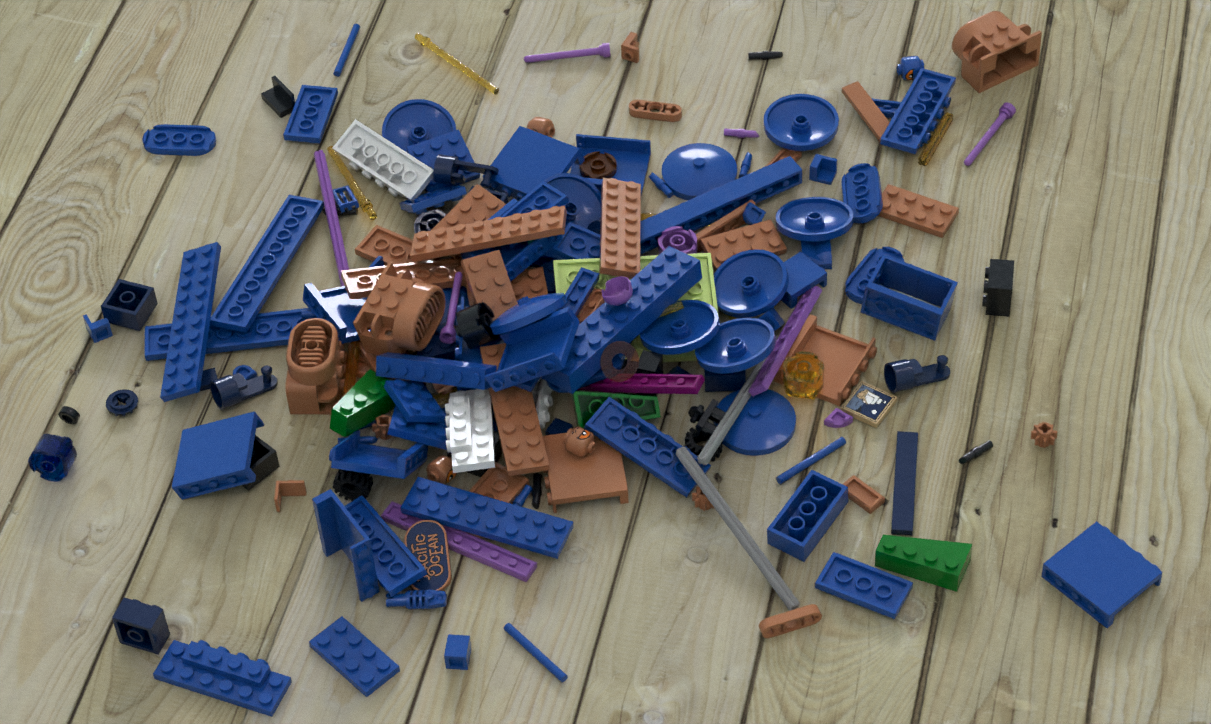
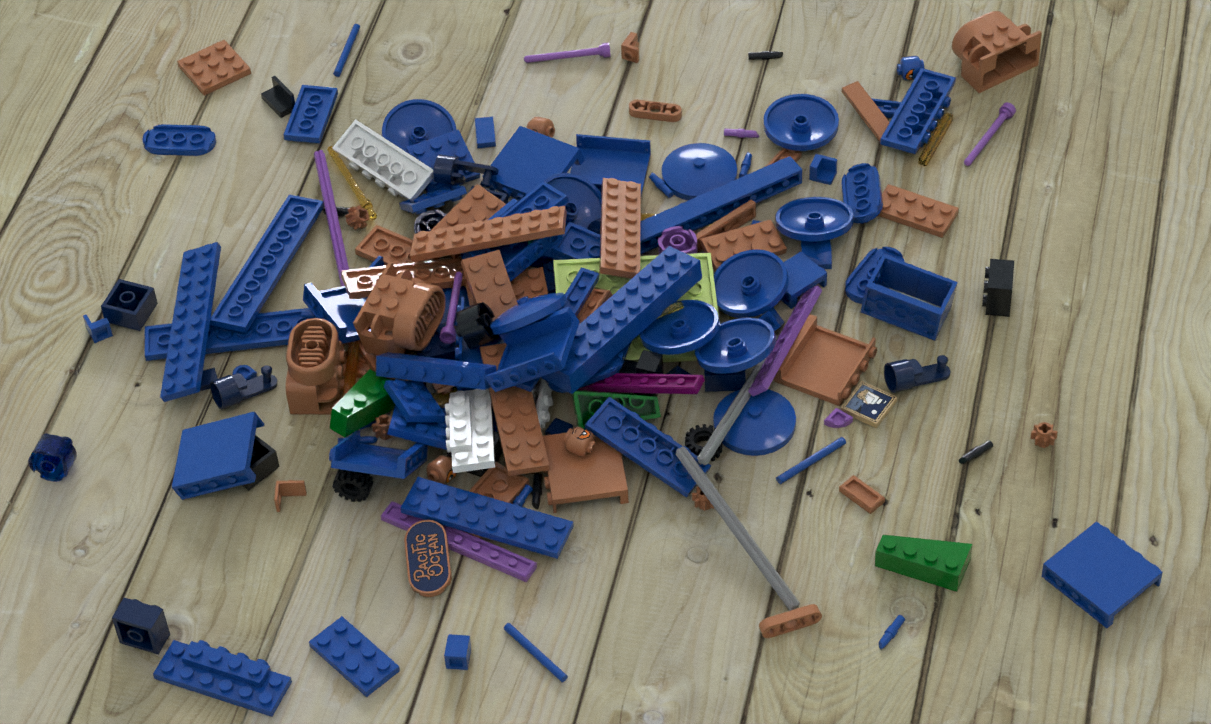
(69, 415): black tile -> none
(124, 396): dark blue gear -> none
(214, 67): none -> nougat plate
(341, 531): blue panel -> none
(347, 204): blue tile -> none
(357, 217): none -> nougat gear
(393, 561): blue plate -> none
(418, 599): blue hinge -> none
(426, 41): clear yellow bar -> none
(485, 132): none -> blue tile
(598, 165): reddish brown tile -> none
(617, 291): medium lavender hair -> none
(632, 361): piece -> none
(703, 426): black hips -> none
(753, 214): blue tile -> none
(803, 375): clear yellow brick -> none
(807, 515): blue brick -> none
(864, 585): blue plate -> none
(891, 631): none -> blue piece
(904, 483): dark blue tile -> none

